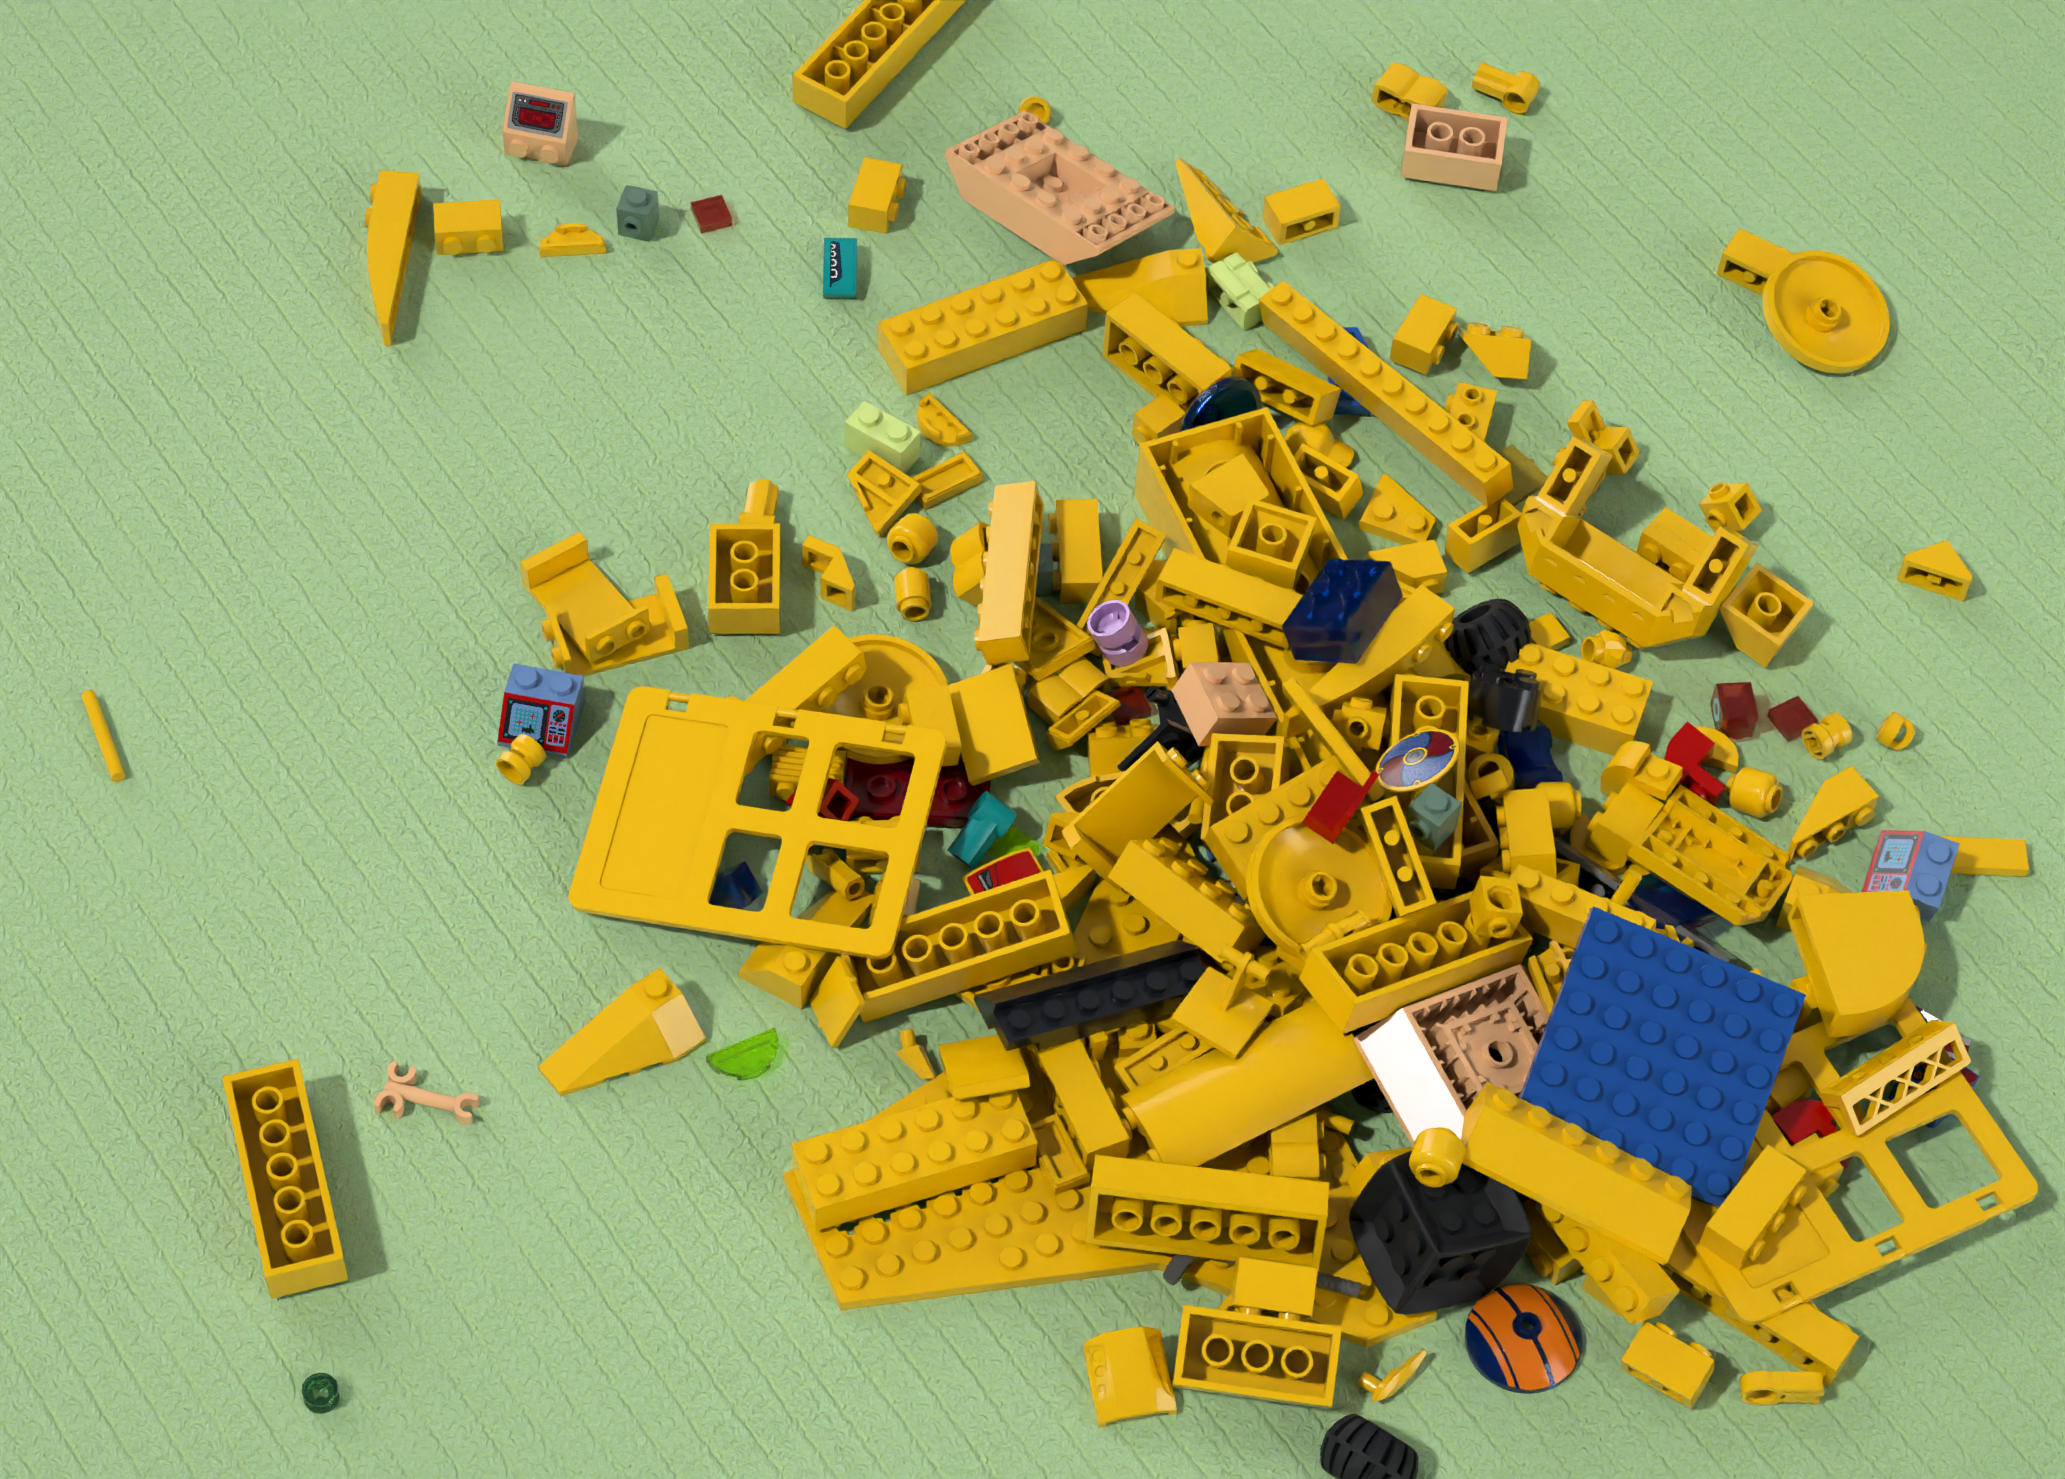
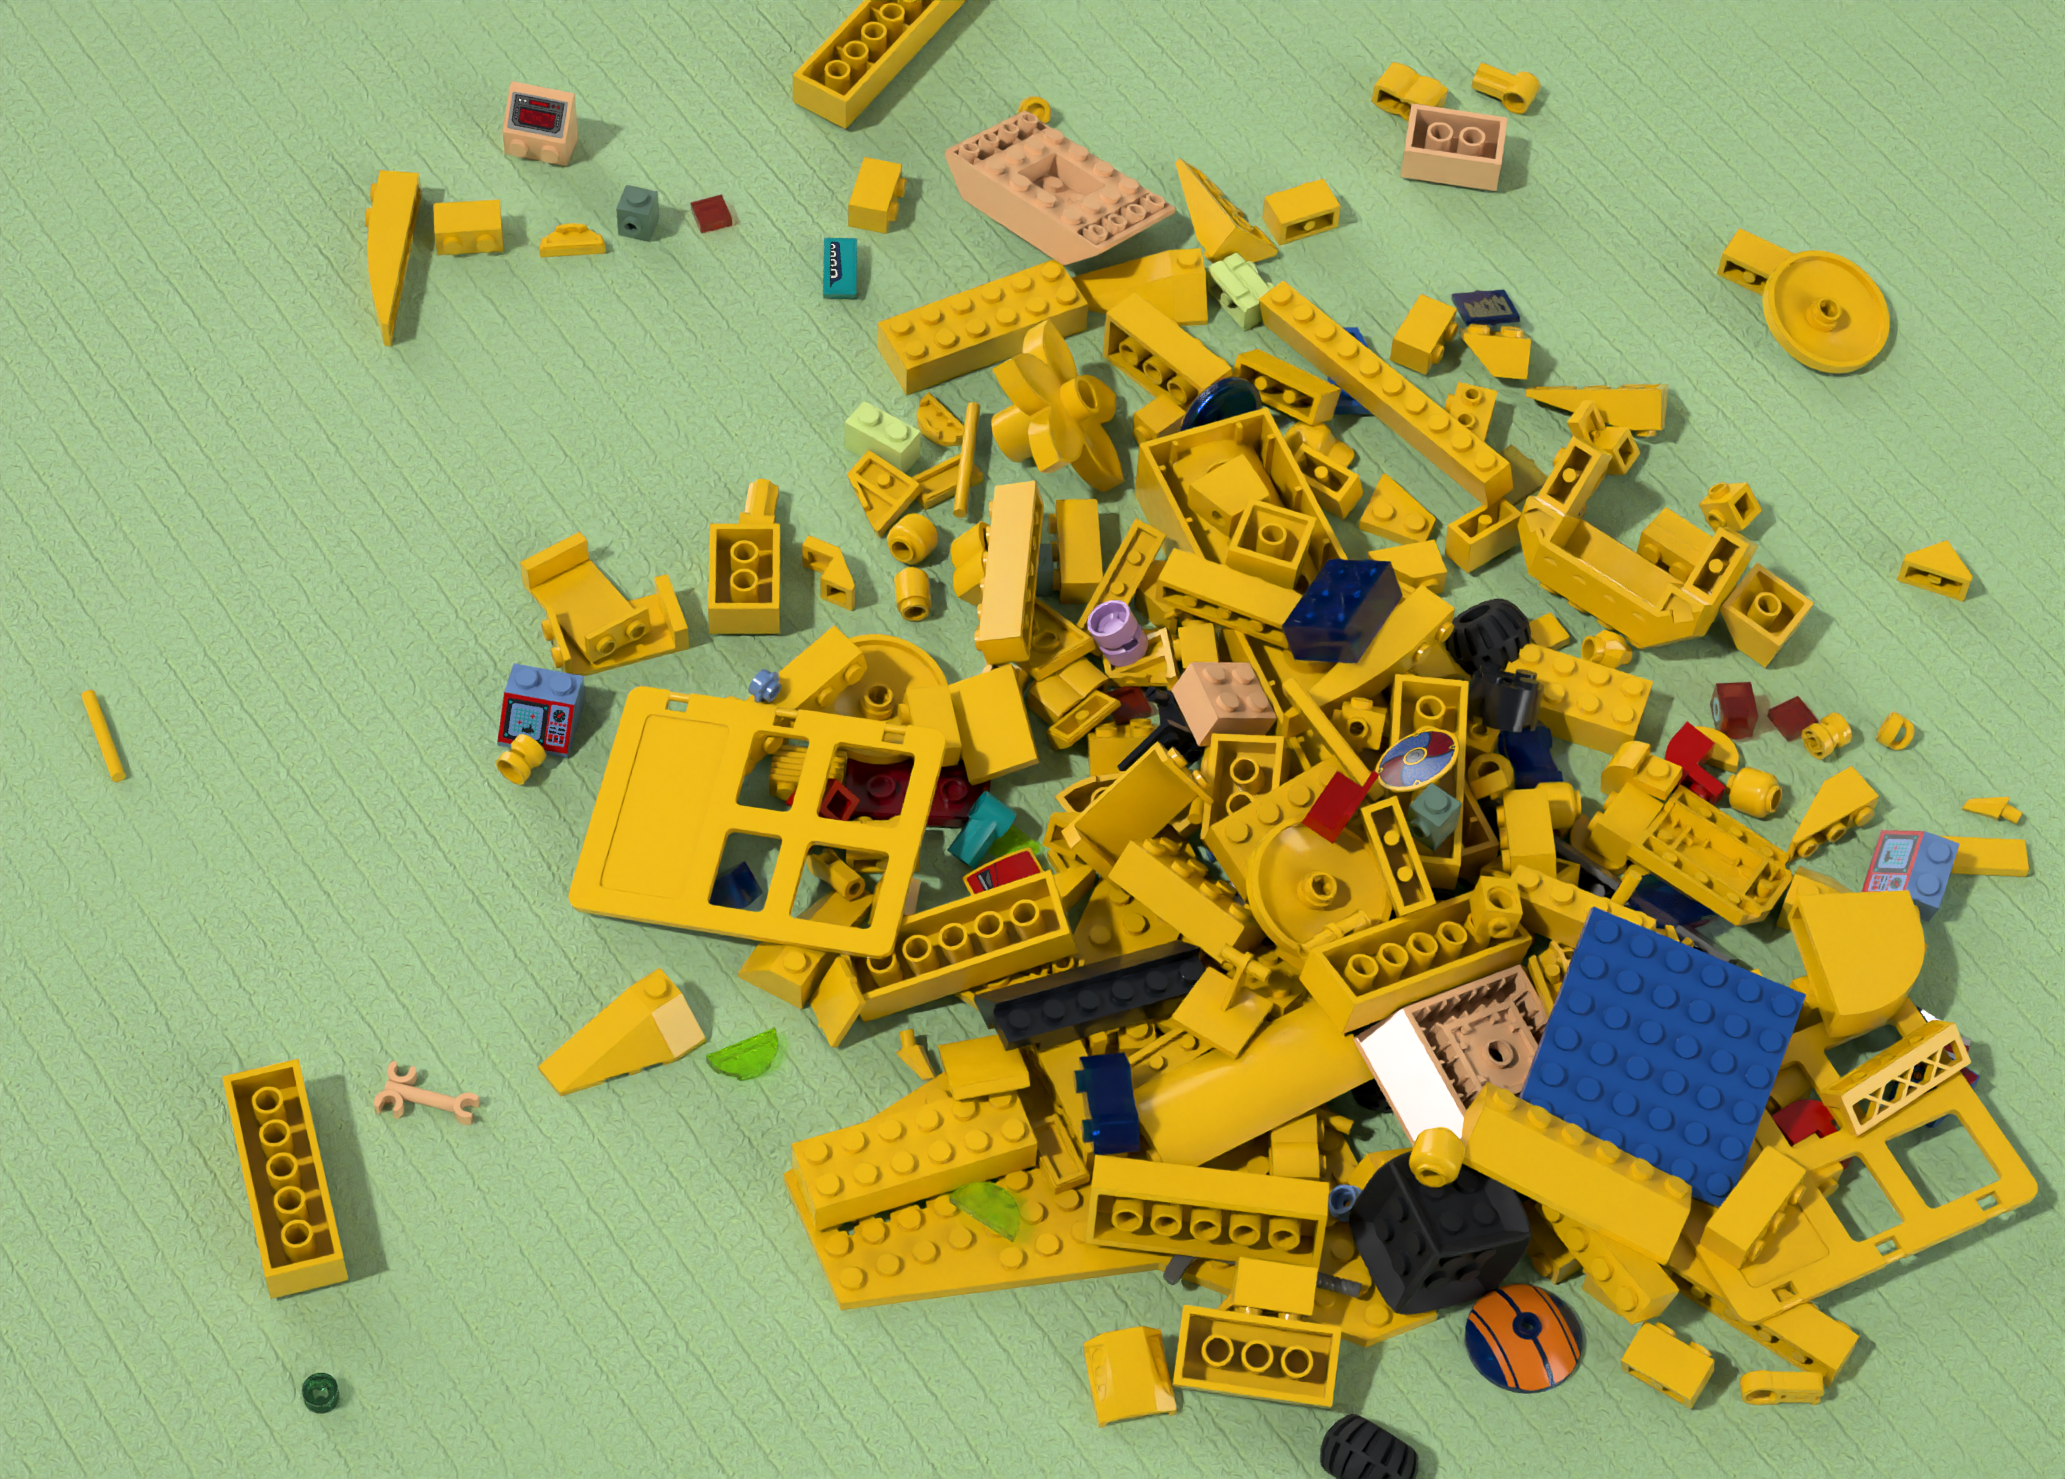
(765, 686): none -> medium blue plate
(966, 460): none -> yellow bar
(990, 1206): none -> clear neon green tile
(1056, 411): none -> yellow plant
(1108, 1104): none -> clear blue brick
(1339, 1197): none -> medium blue plate
(1393, 1381): yellow bar -> none
(1485, 307): none -> clear blue piece
(1631, 405): none -> yellow wedge
(1993, 808): none -> yellow bar

